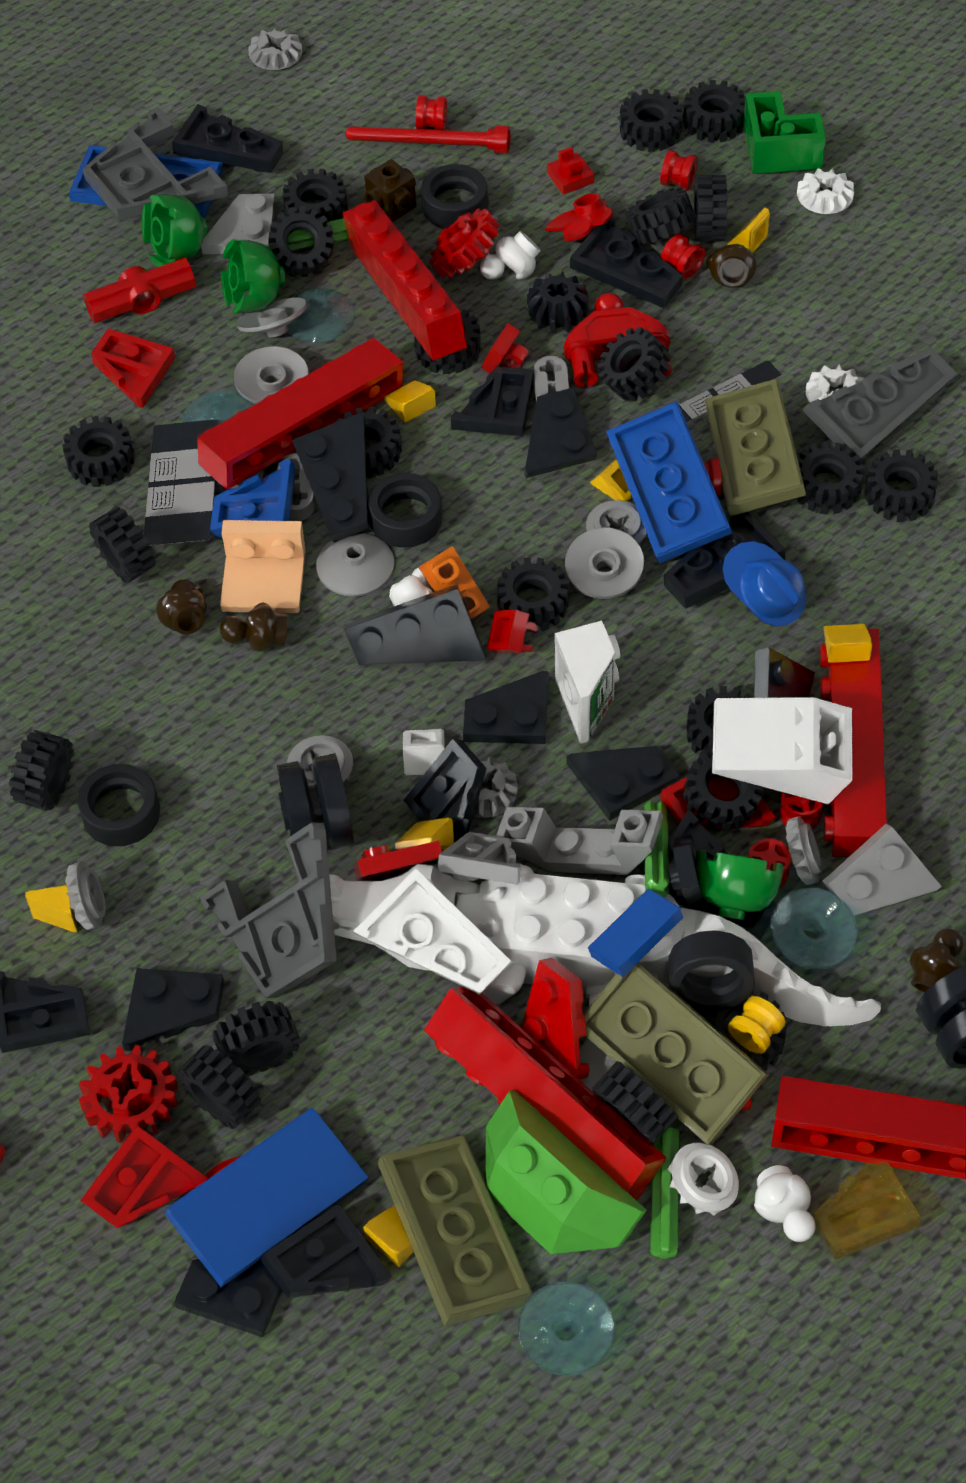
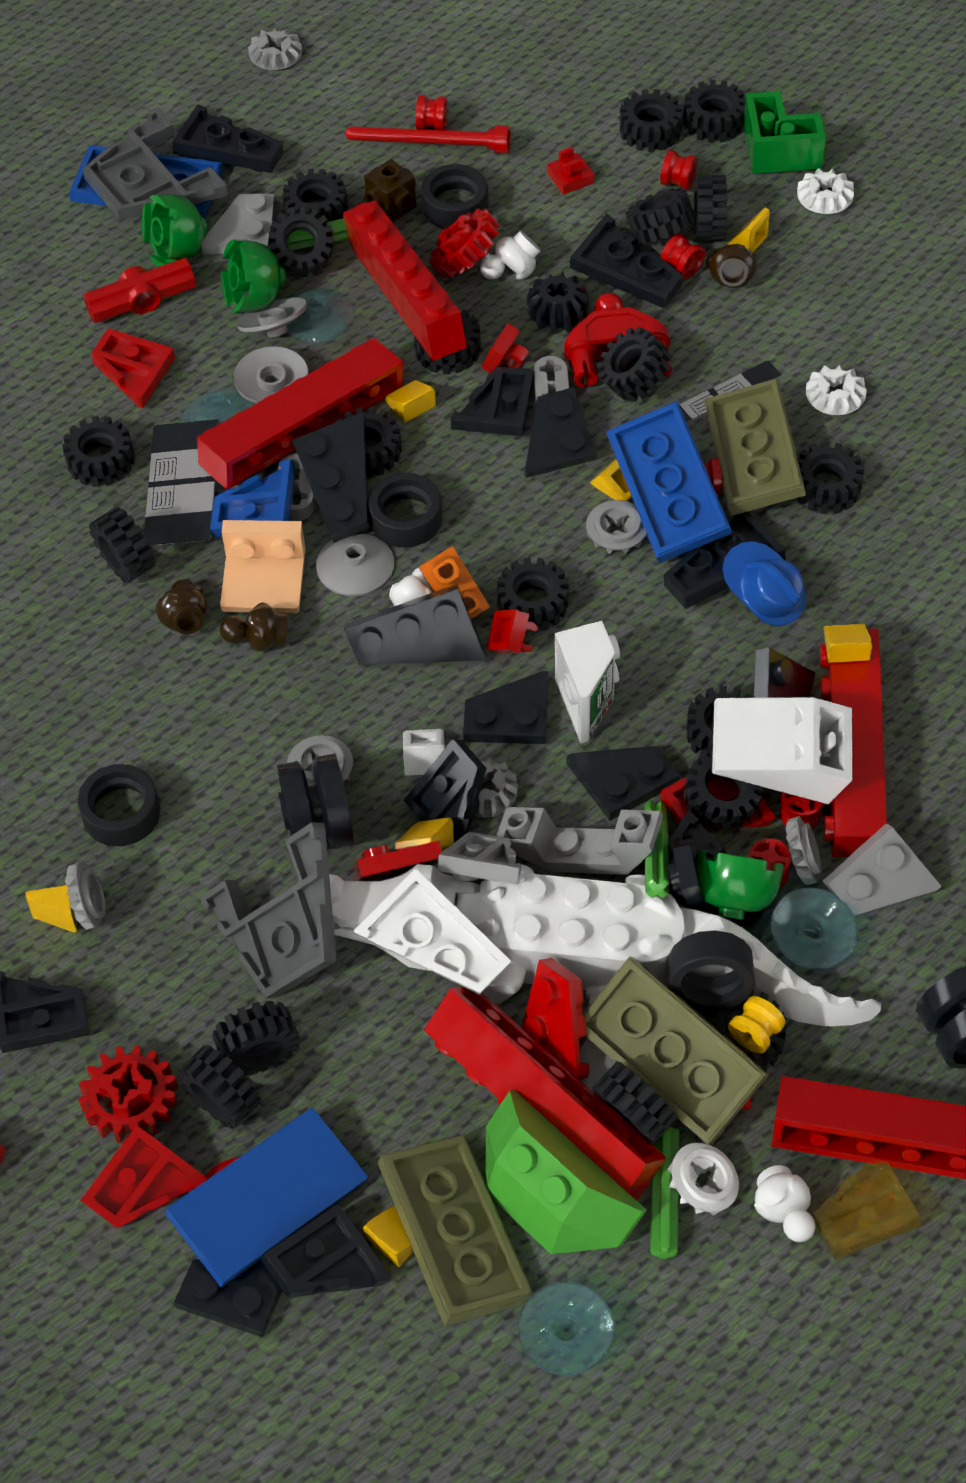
(41, 770): black tyre -> none
(169, 1003): black wing -> none
(577, 223): red plate -> none
(604, 549): light grey dish -> none
(635, 932): blue tile -> none
(881, 402): dark grey wing -> none
(901, 502): black tyre -> none
(936, 959): dark brown animal -> none

